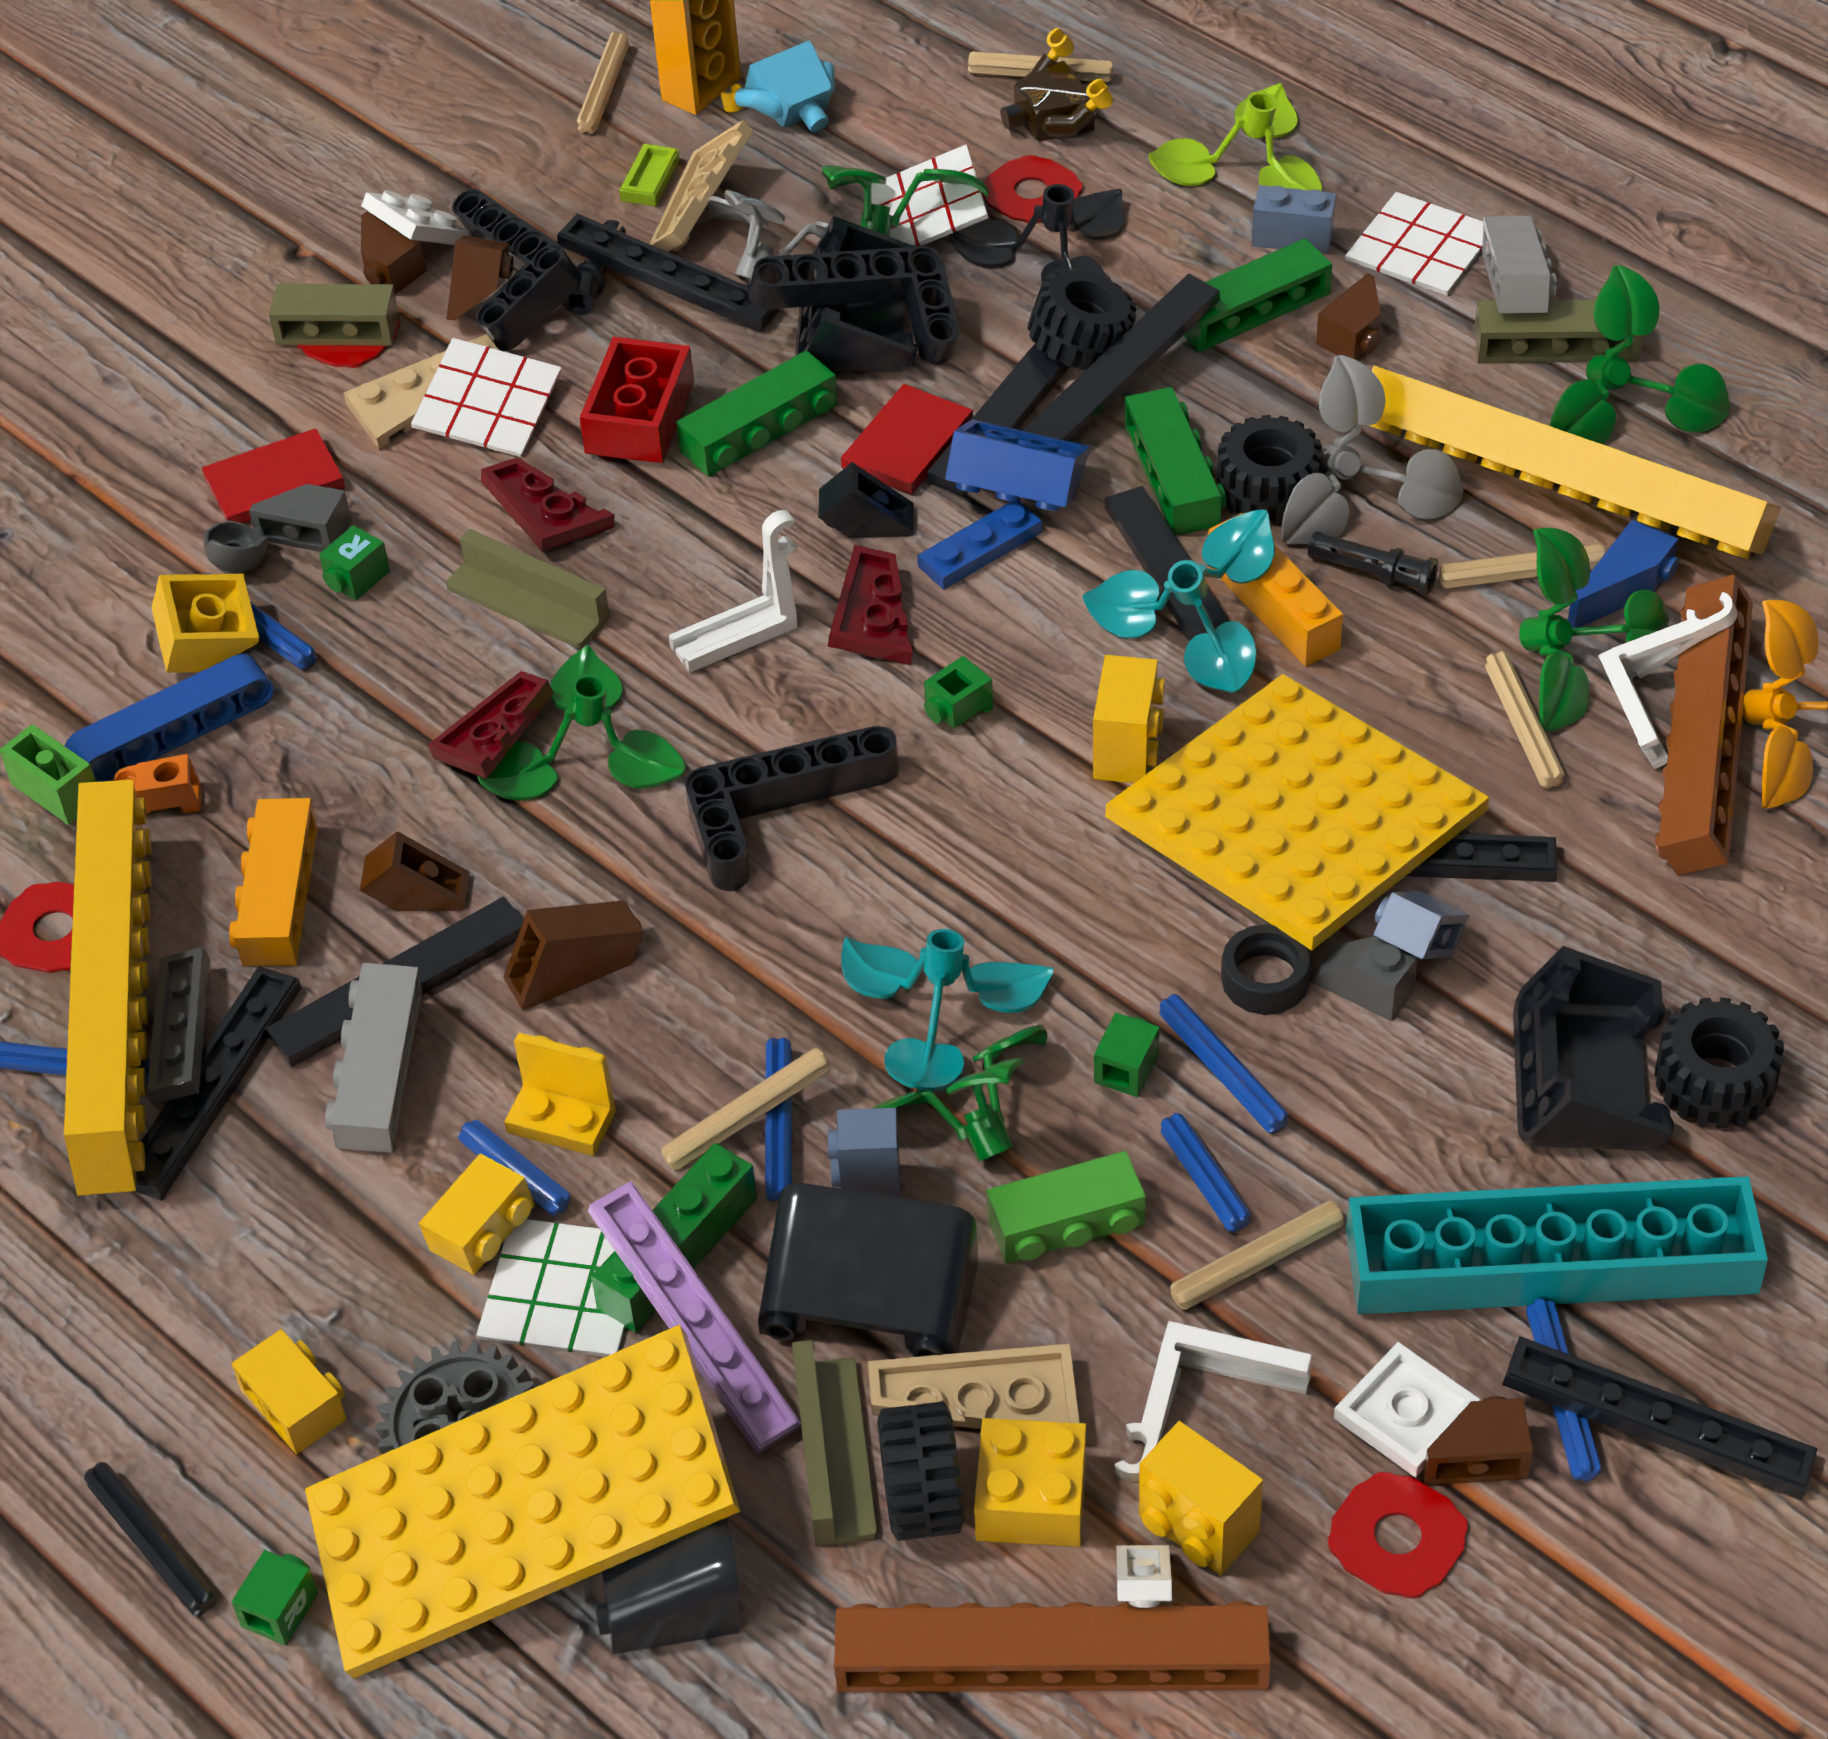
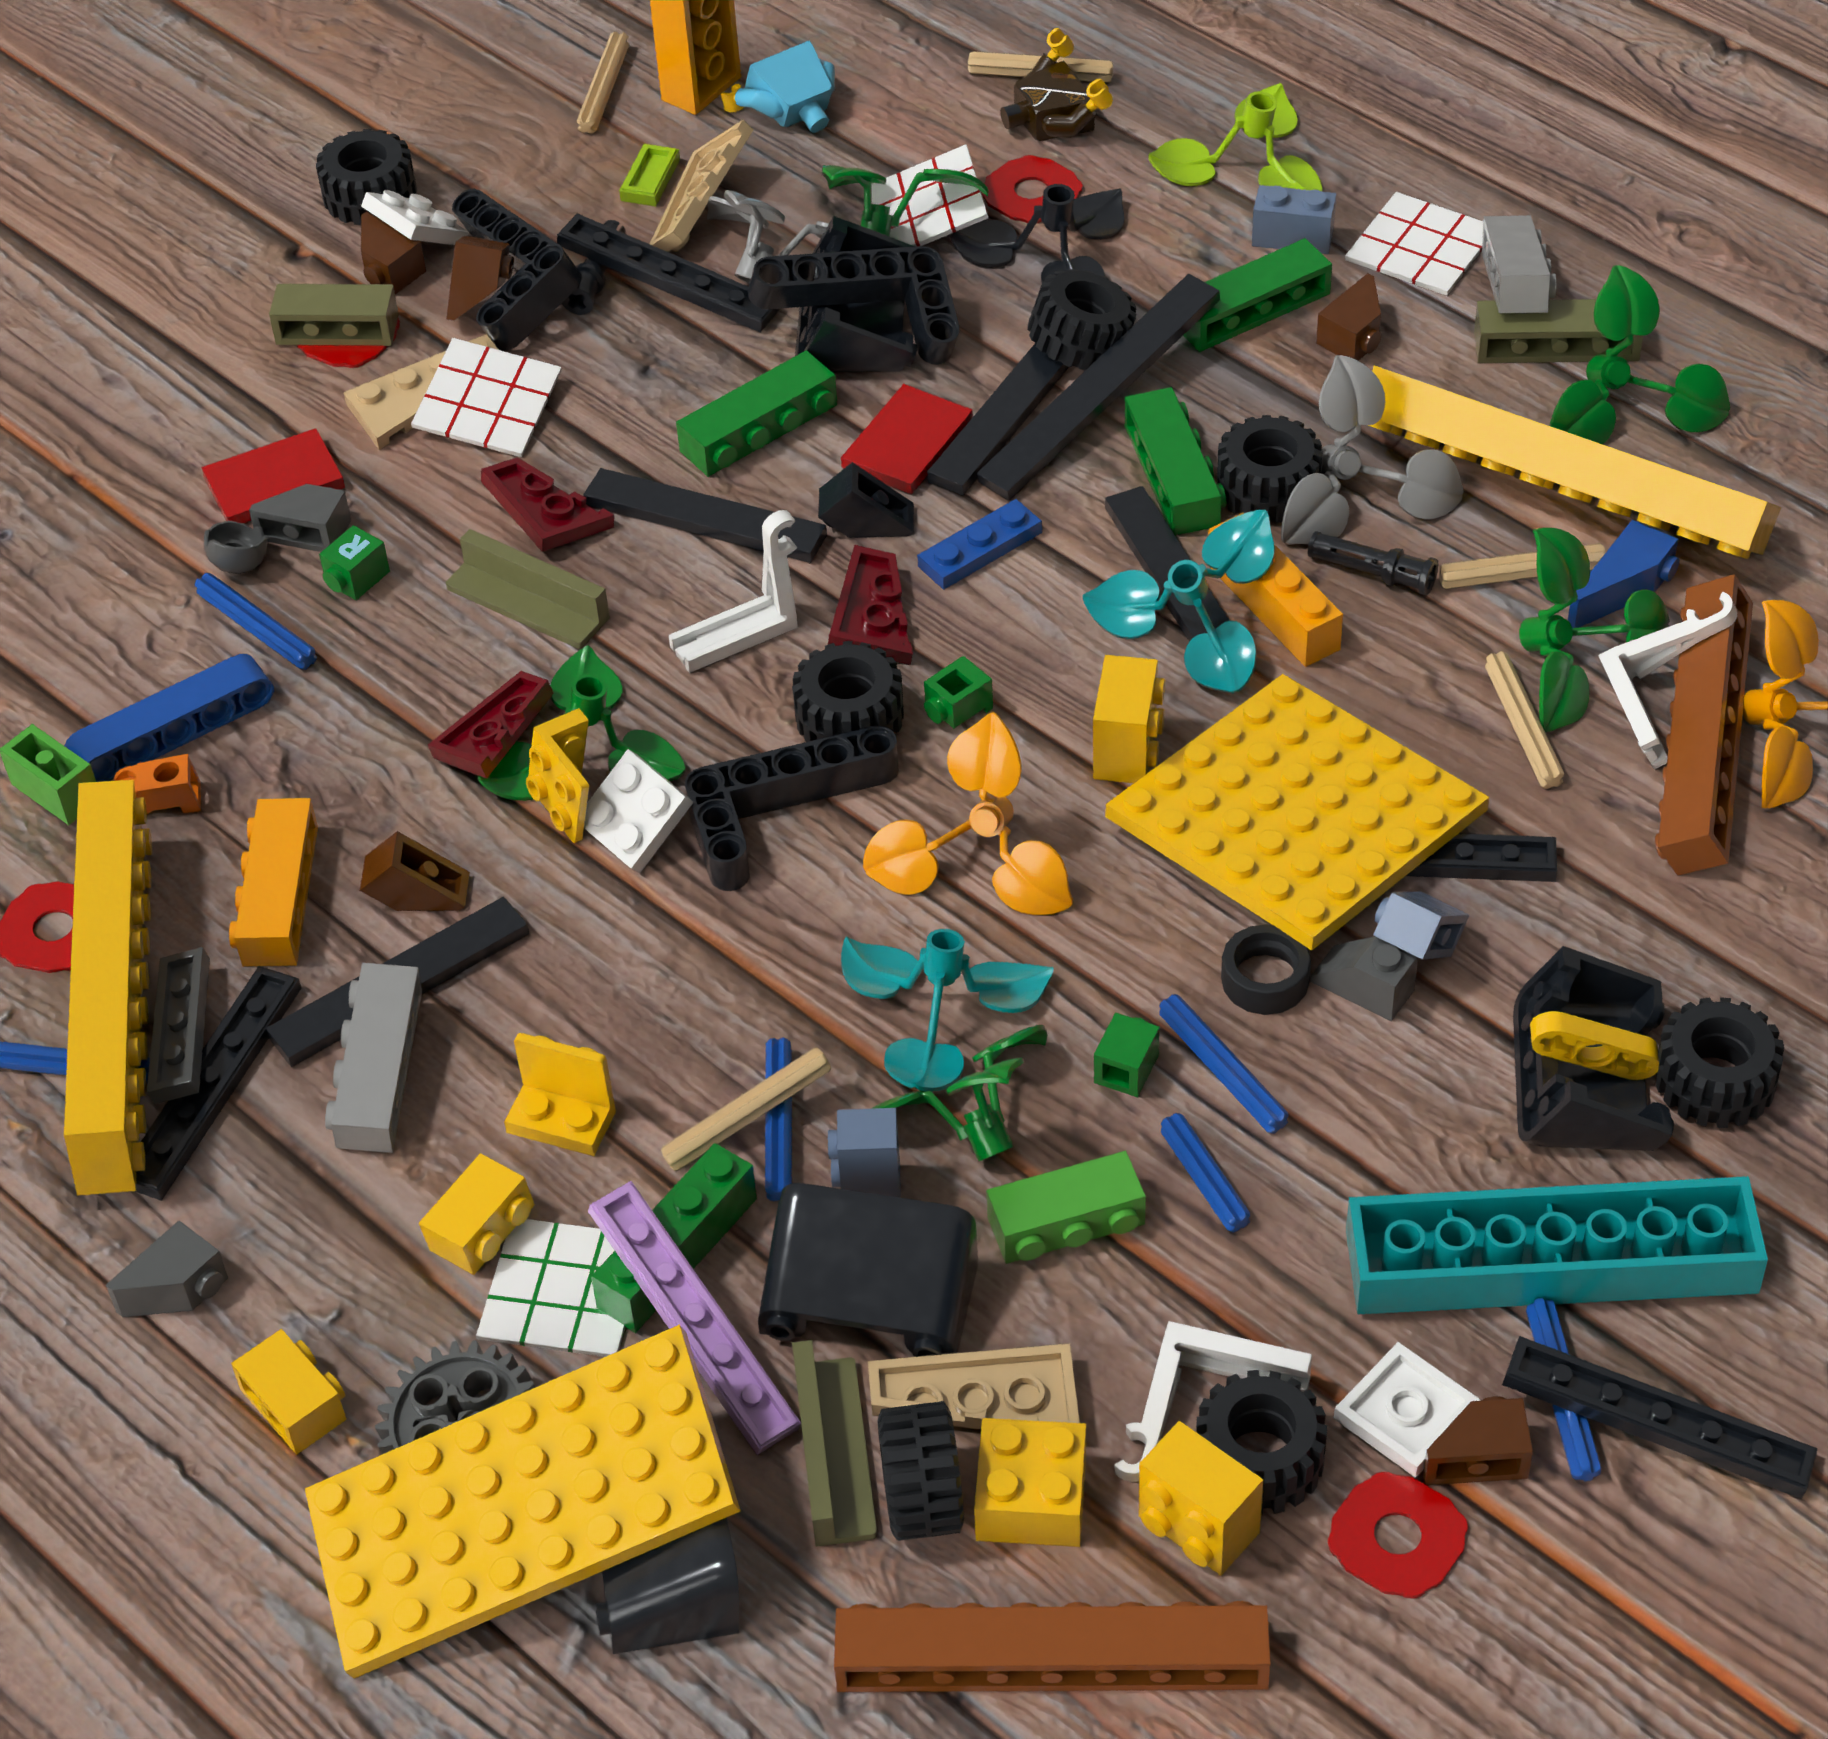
(150, 1539): black axle -> none
(169, 1275): none -> dark grey slope
(202, 620): yellow slope -> none
(275, 1596): green brick -> none
(360, 165): none -> black tyre
(543, 1189): blue axle -> none
(557, 771): none -> yellow bracket
(570, 948): reddish brown slope -> none
(634, 810): none -> white plate
(637, 399): red brick -> none
(697, 512): none -> black tile
(847, 691): none -> black tyre
(986, 761): none -> light orange plant
(1016, 464): blue slope -> none
(1143, 1574): white plate -> none
(1256, 1255): tan axle -> none
(1272, 1408): none -> black tyre
(1622, 1053): none -> yellow beam

